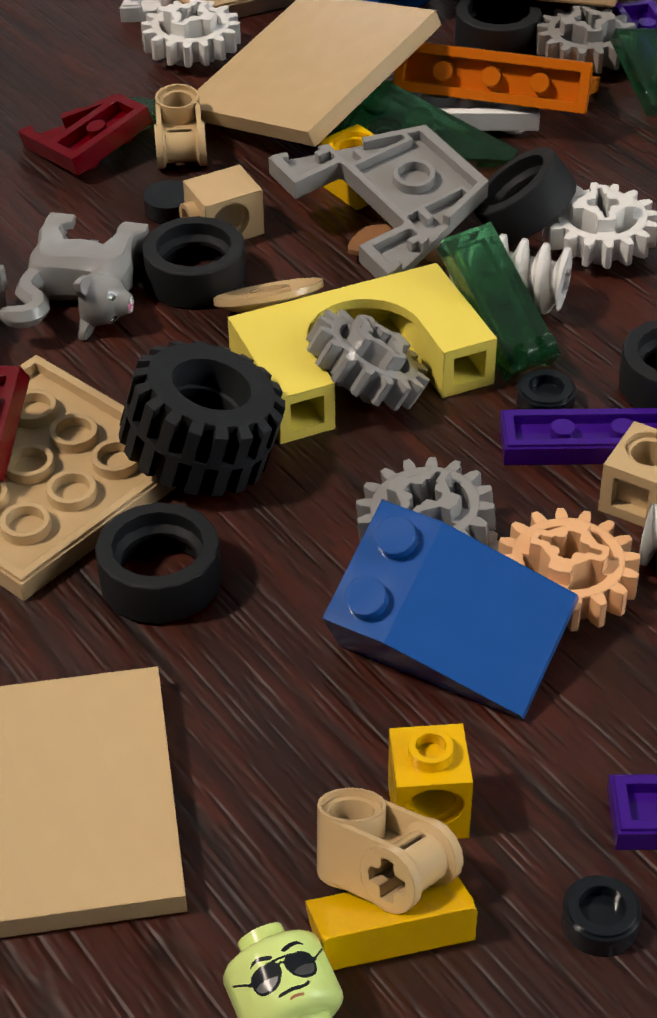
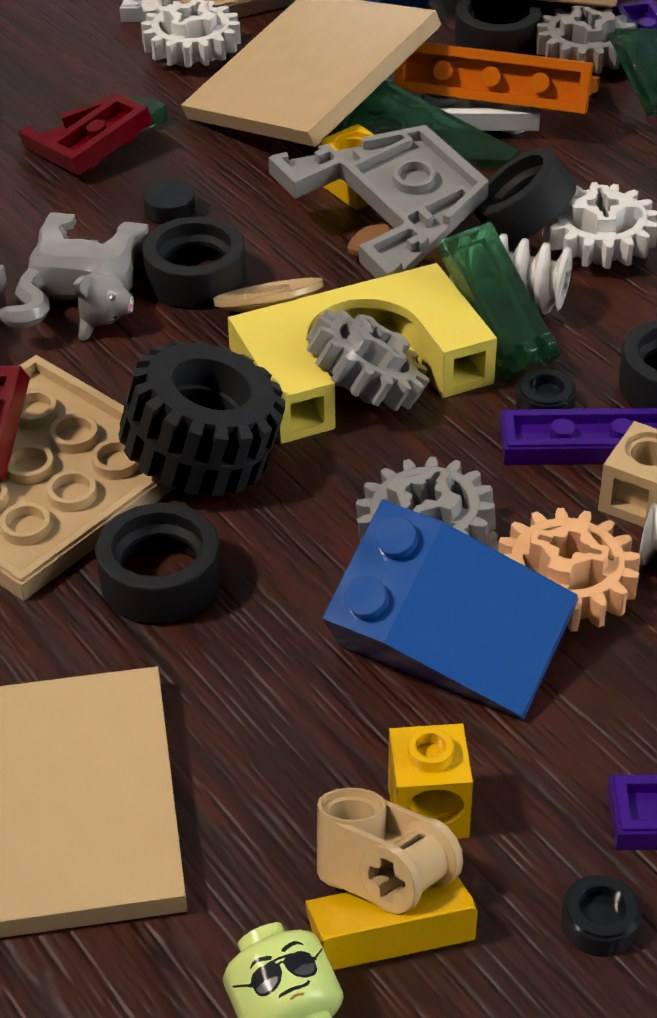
(179, 126): tan piece -> none
(227, 196): tan brick -> none

